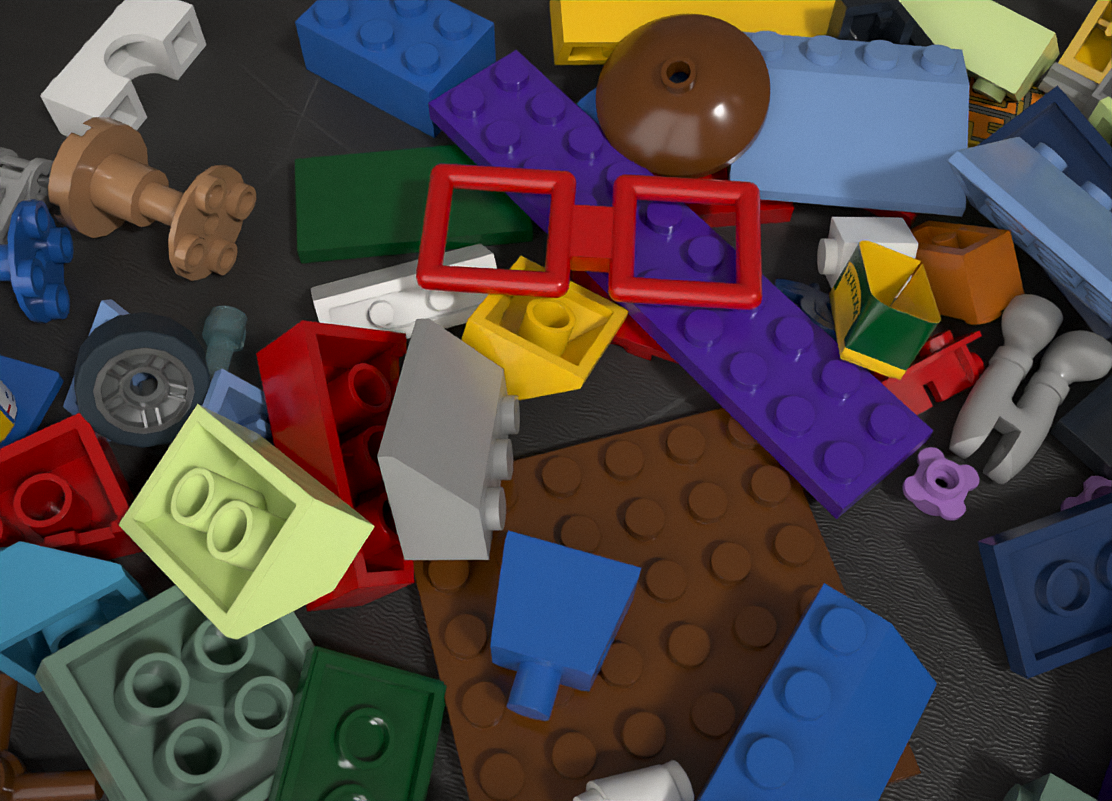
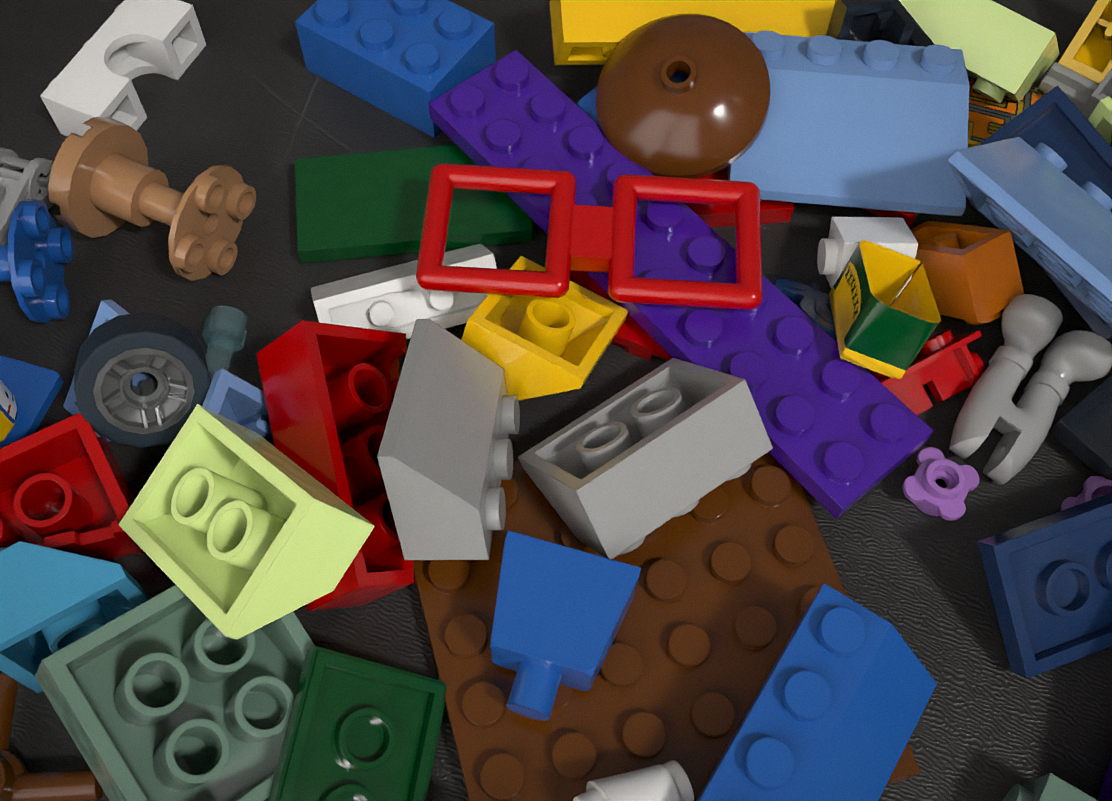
(648, 454): none -> light grey slope

